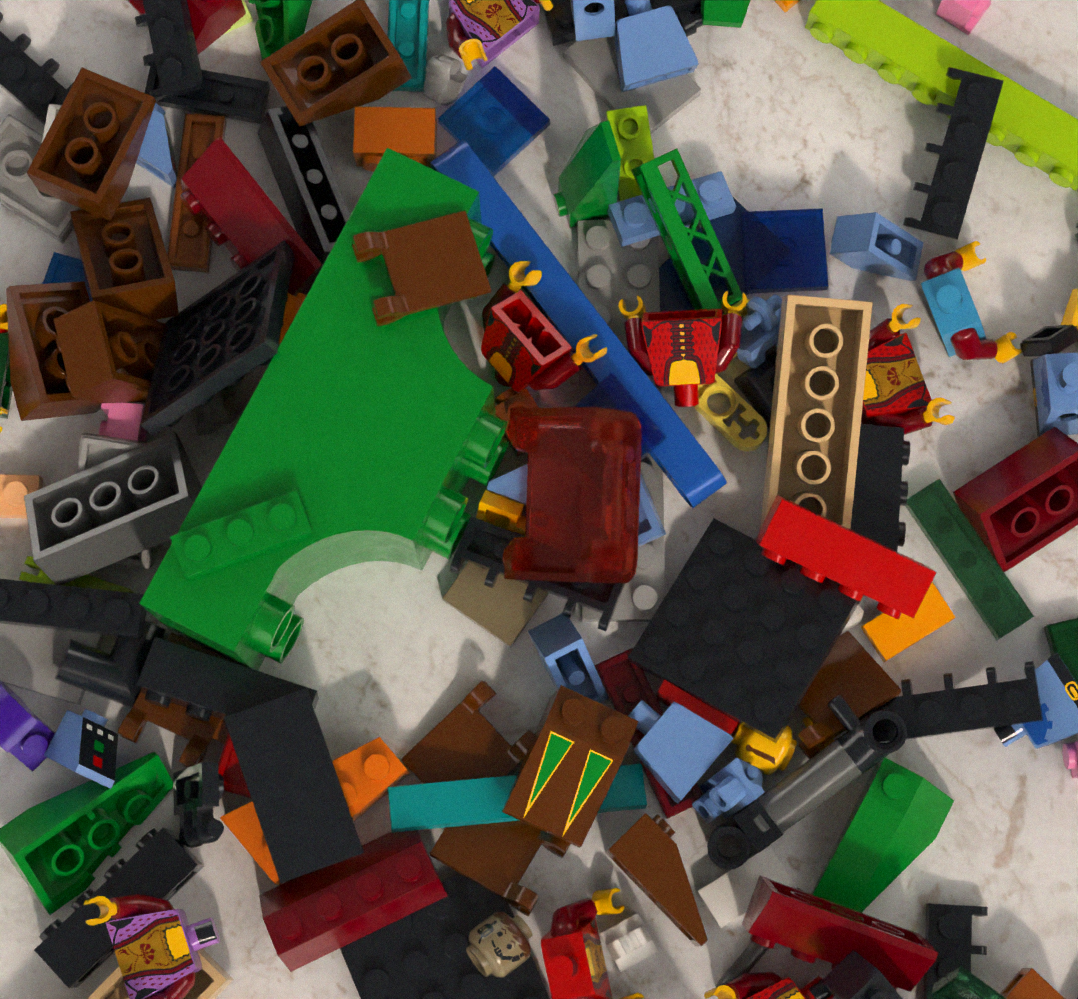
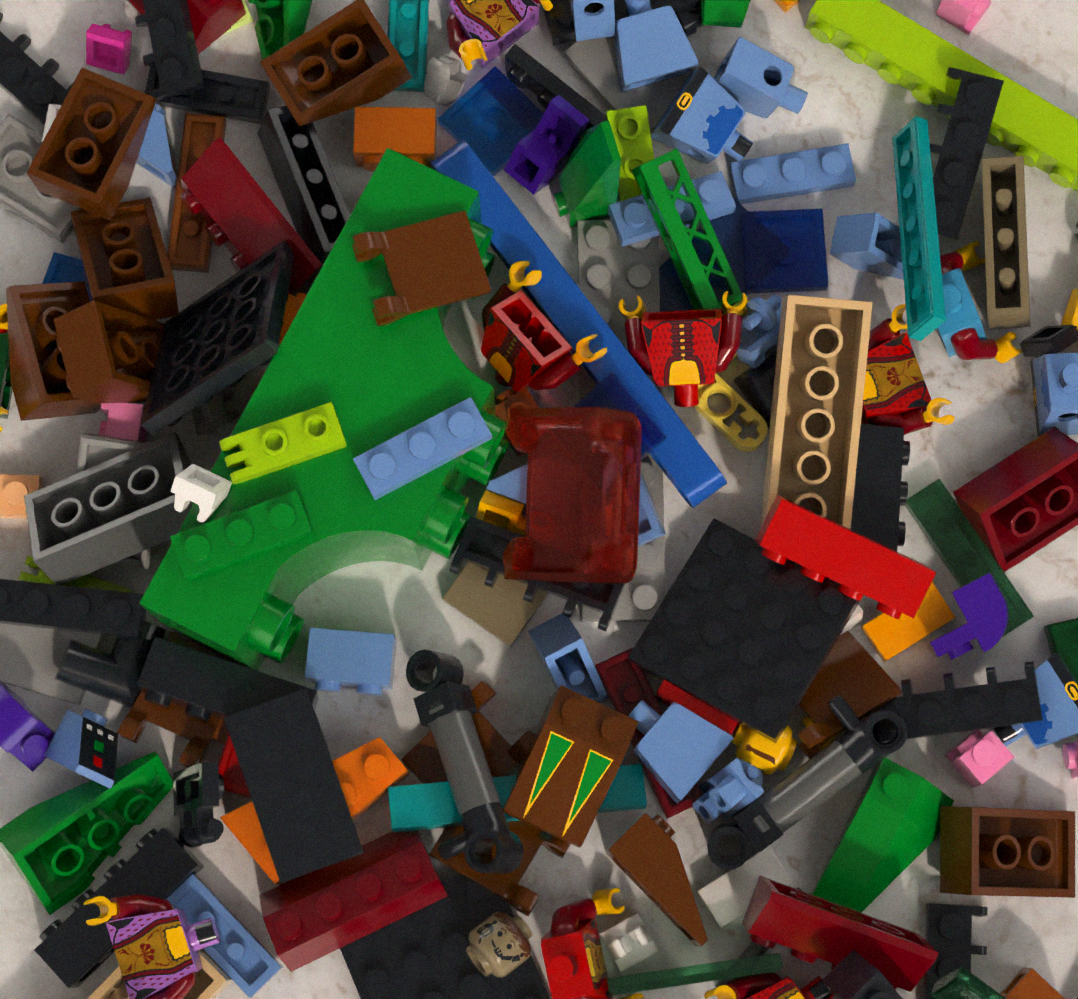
(108, 48): none -> dark pink tile
(201, 488): none -> white tile
(239, 951): none -> medium blue plate
(284, 443): none -> lime hinge
(350, 659): none -> medium blue brick
(422, 448): none -> medium blue plate
(448, 711): none -> black piece
(529, 73): none -> black plate
(549, 147): none -> dark purple brick
(695, 973): none -> clear green tile
(703, 120): none -> medium blue torso
(759, 80): none -> medium blue torso
(792, 174): none -> medium blue plate
(918, 229): none -> teal tile
(979, 757): none -> bright pink brick
(986, 616): none -> dark purple brick
(1006, 242): none -> dark tan brick
(1007, 852): none -> reddish brown slope

